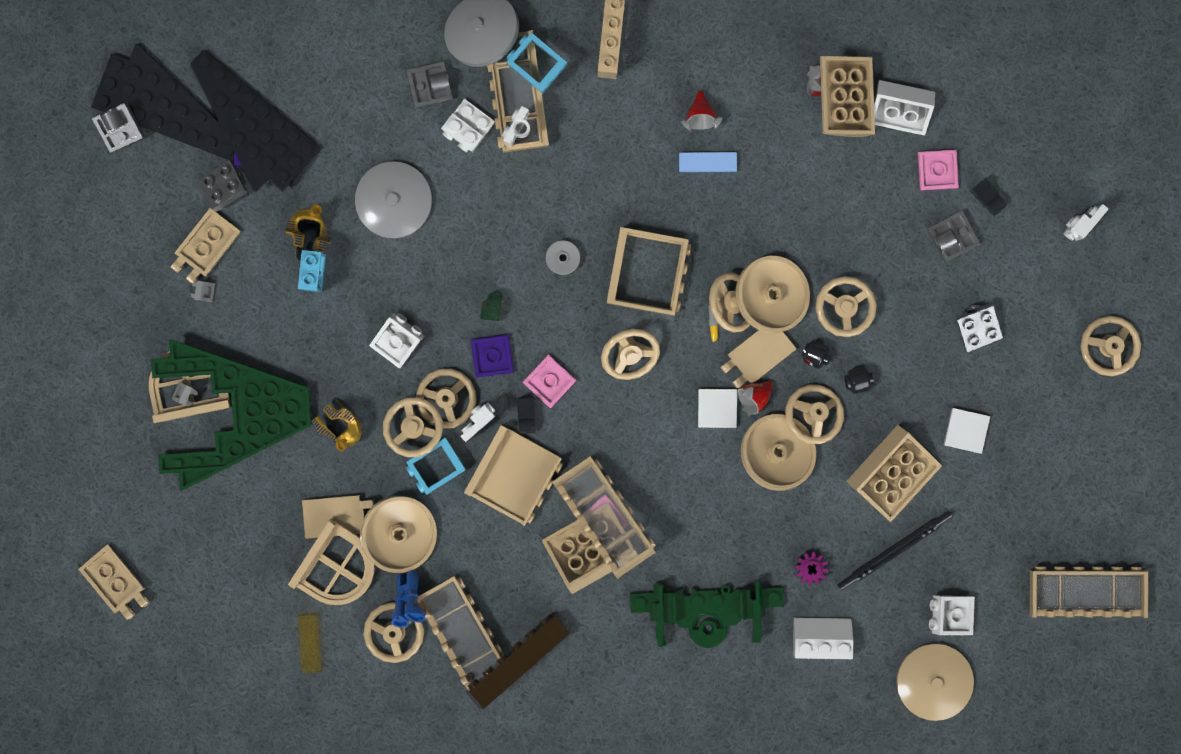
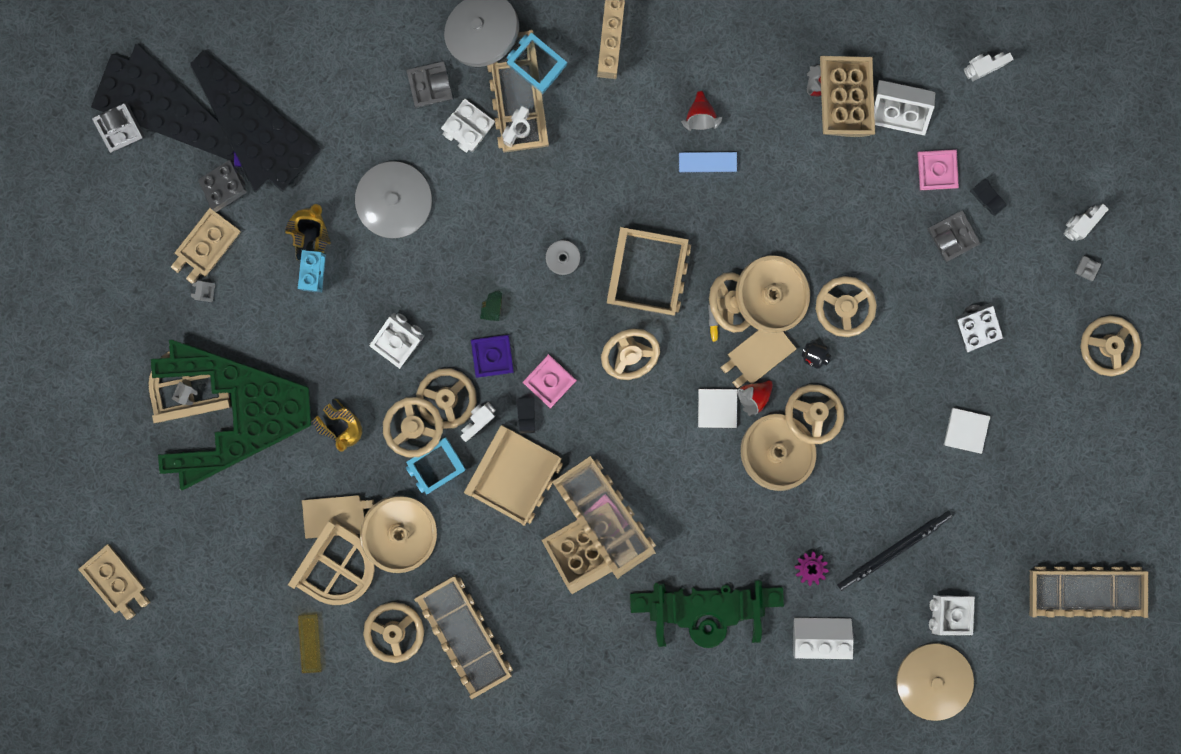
(407, 594): blue piece -> none
(517, 662): dark brown brick -> none
(858, 380): black head -> none
(894, 473): tan slope -> none
(983, 65): none -> white plate
(1087, 268): none -> light grey tile

